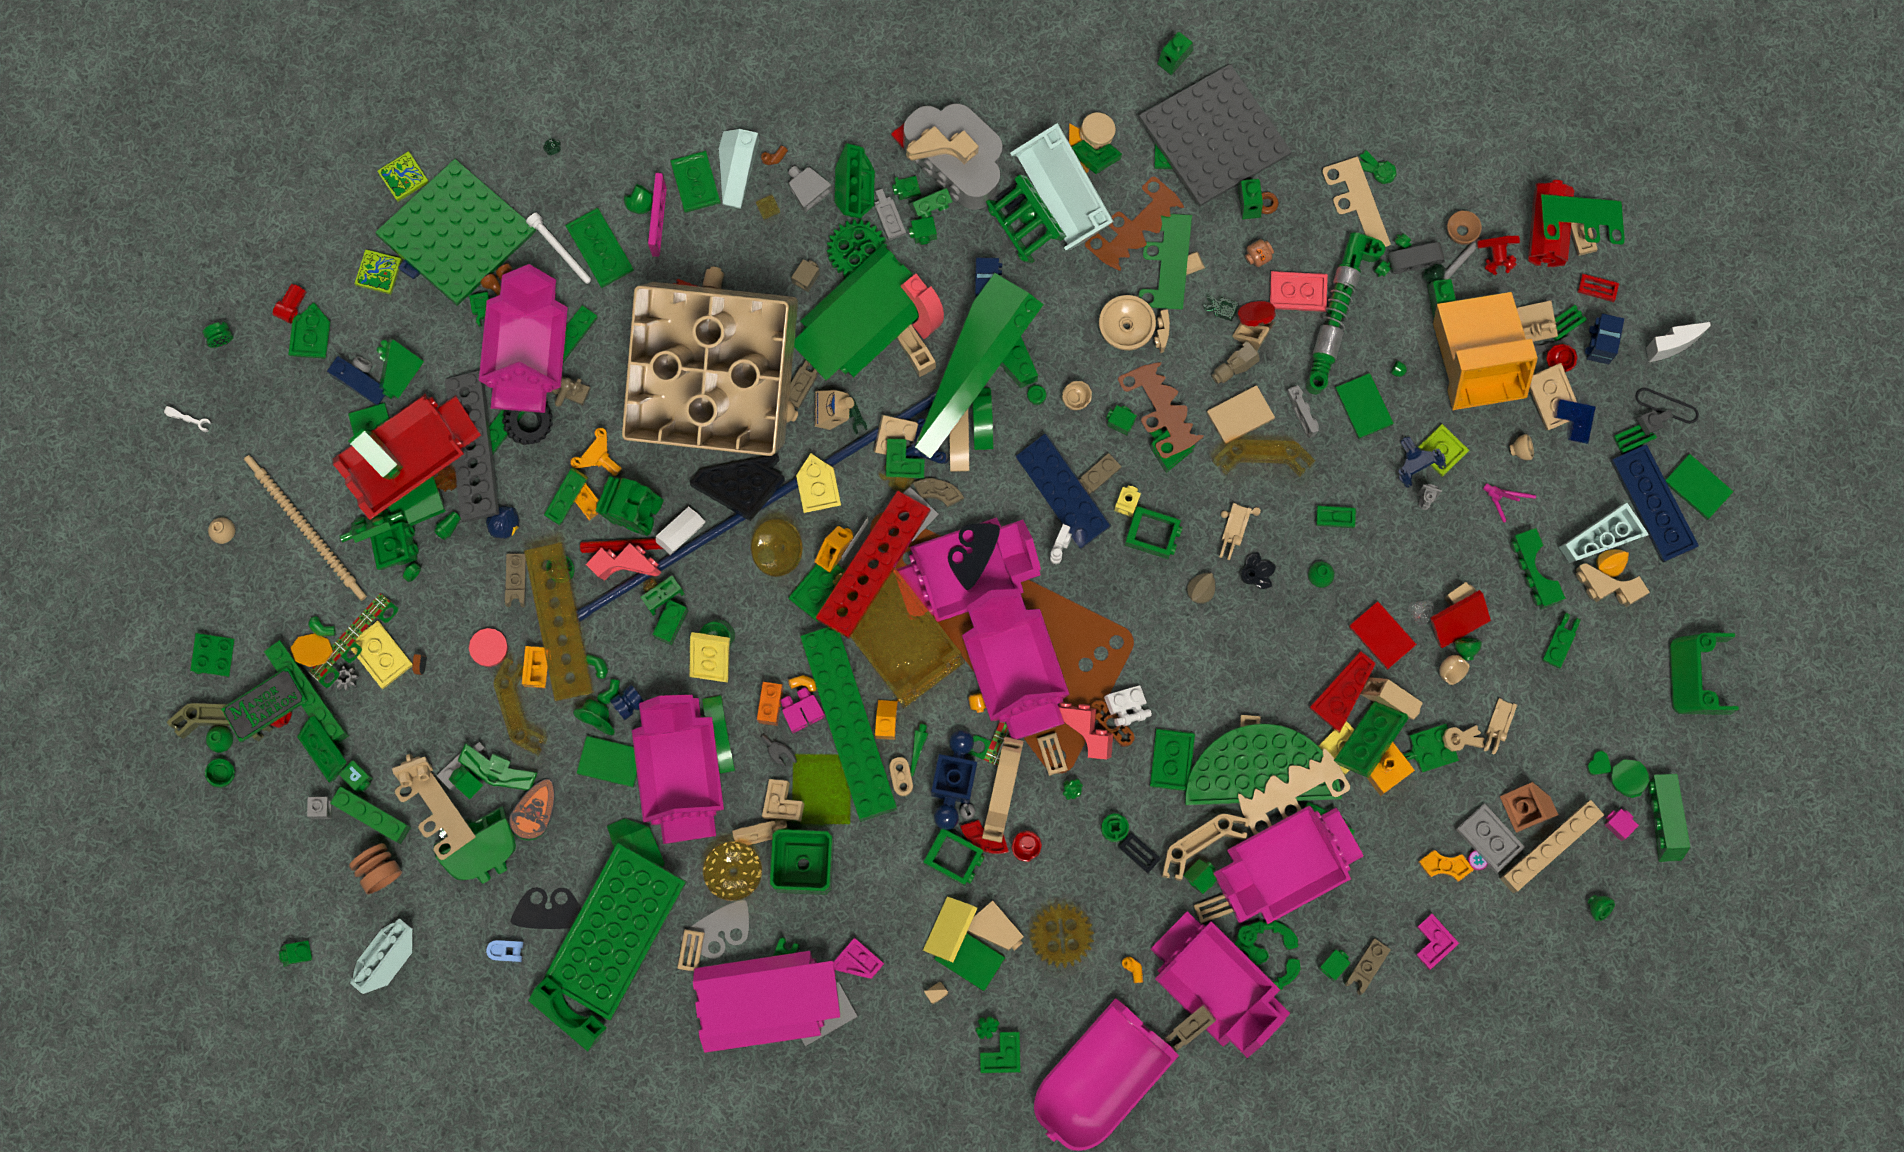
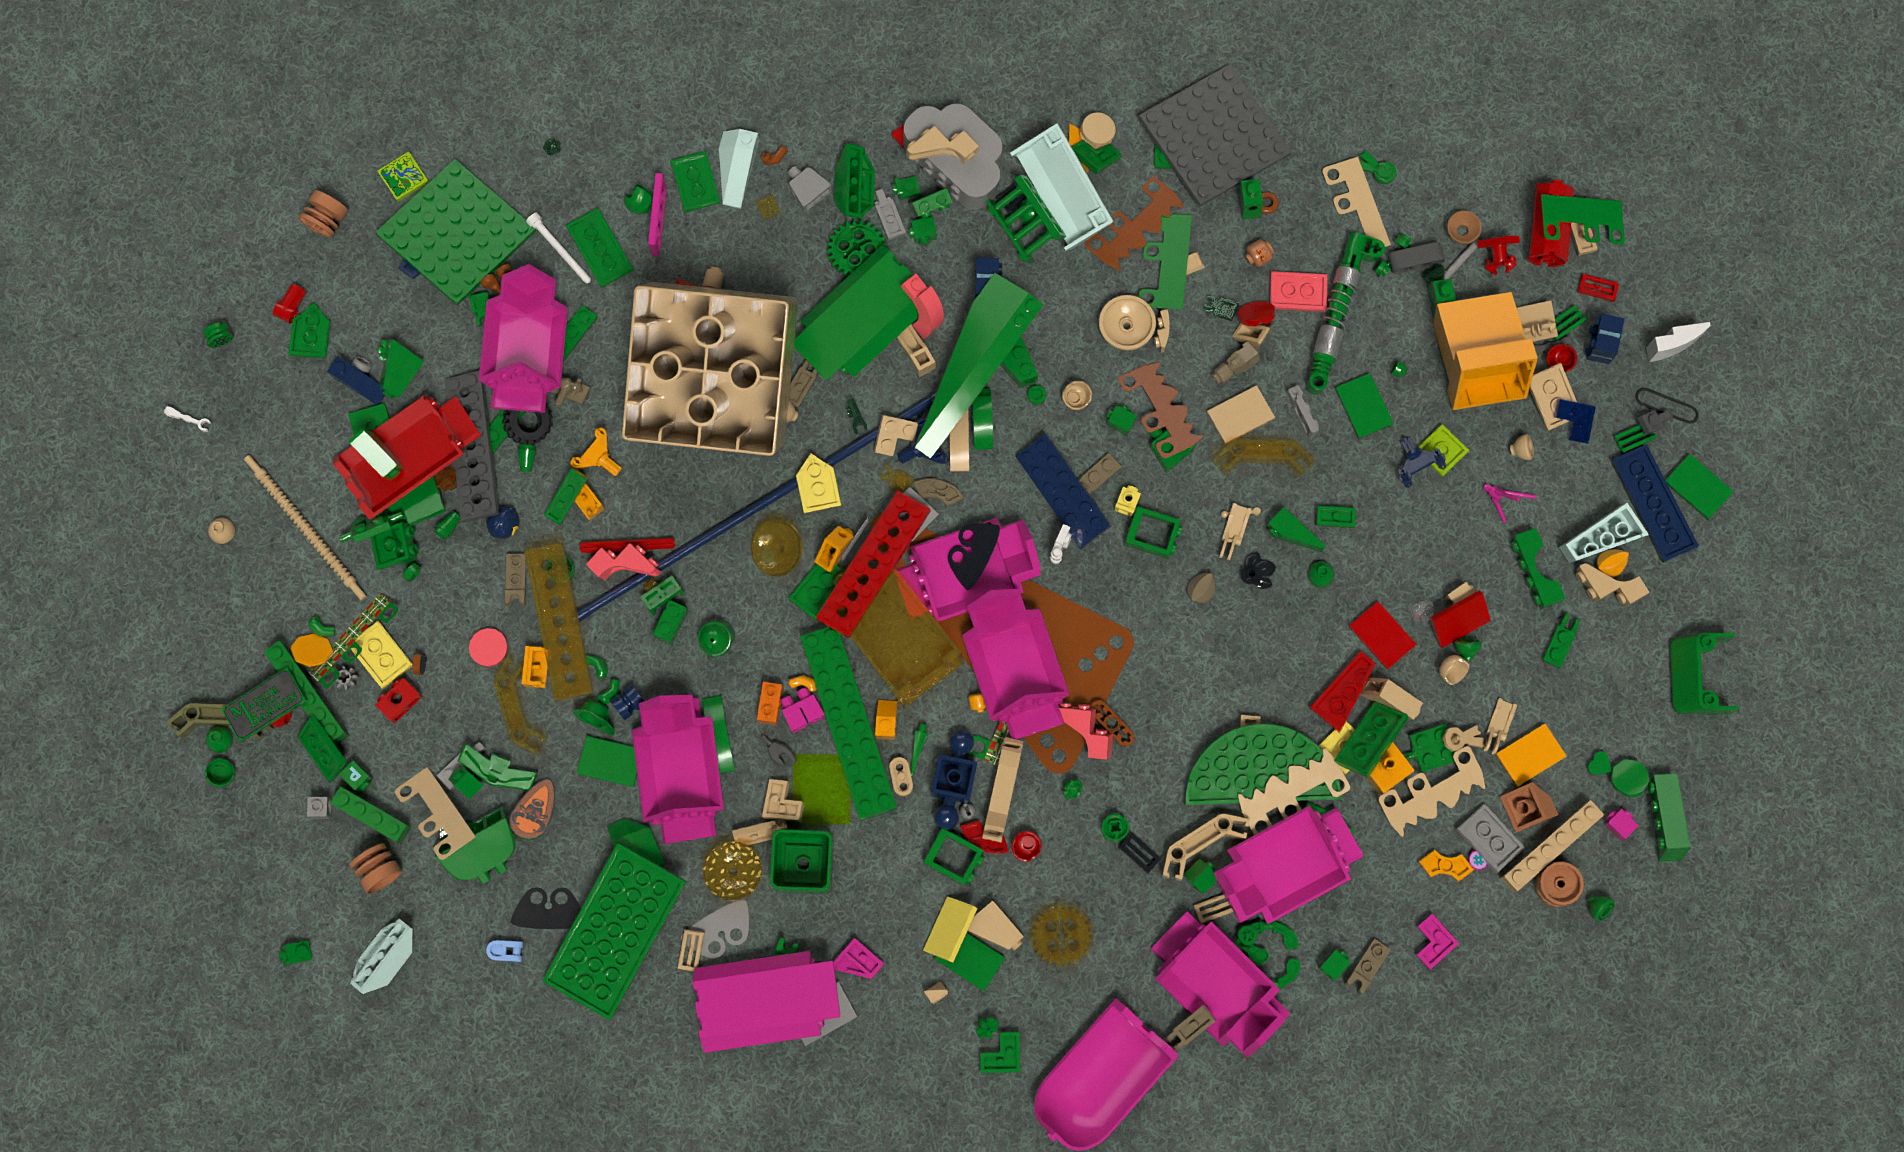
(212, 655): green hinge -> none
(323, 213): none -> nougat wheel
(378, 272): tile -> none
(393, 711): none -> red brick
(411, 768): tan hips -> none
(526, 457): none -> green cone
(549, 1000): green arch -> none
(629, 505): green piece -> none
(679, 530): white piece -> none
(709, 657): light yellow tile -> none
(740, 485): black wing -> none
(806, 275): dark tan brick -> none
(831, 408): tan torso -> none
(898, 465): green plate -> none
(1057, 770): tan tile -> none
(1125, 700): white plate -> none
(1134, 967): light orange arm -> none
(1172, 759): green tile -> none
(1177, 50): green torso -> none
(1291, 530): none -> green slope
(1425, 800): none -> tan piece
(1428, 494): light grey hinge -> none
(1530, 755): none -> light orange tile
(1568, 877): none -> nougat wheel

